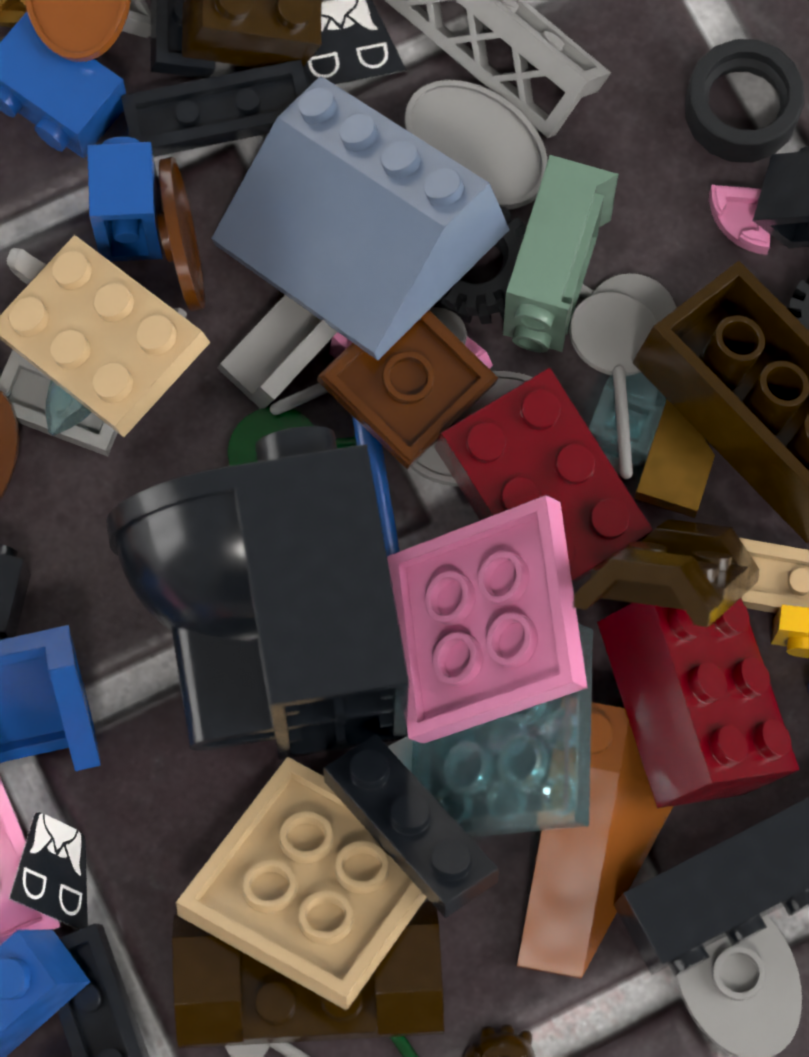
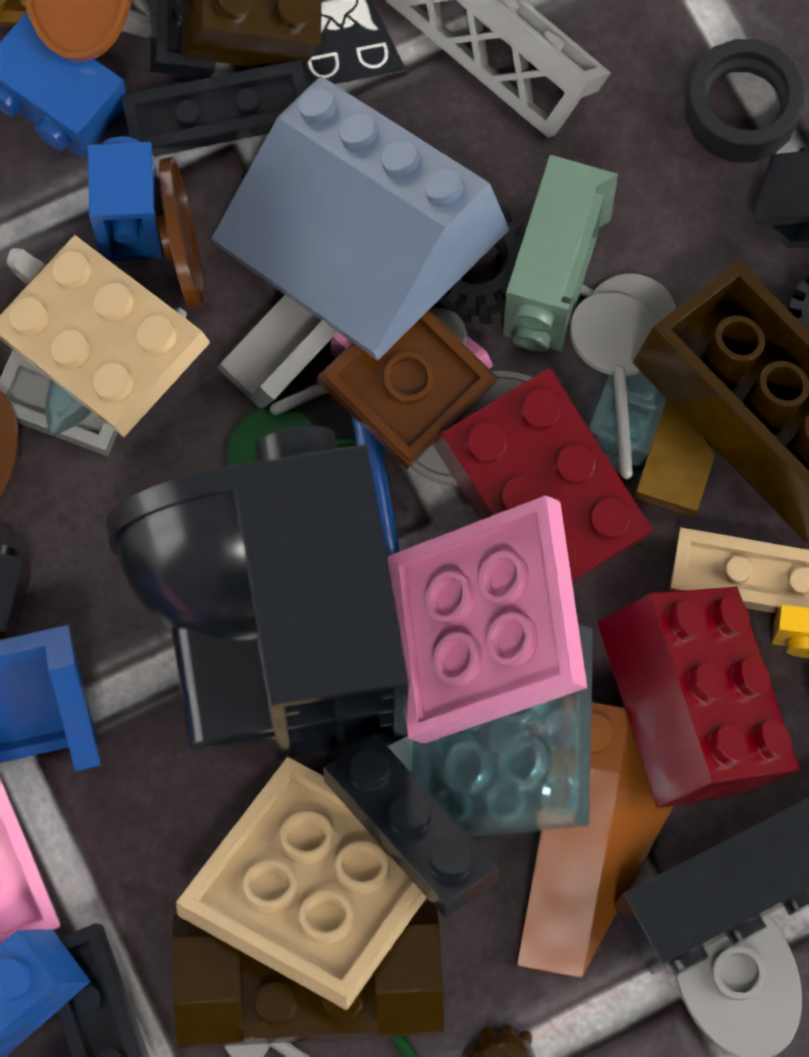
(53, 872): black sticker -> none
(481, 135): light grey piece -> none
(676, 567): dark brown piece -> none
(734, 213): bright pink tile -> none

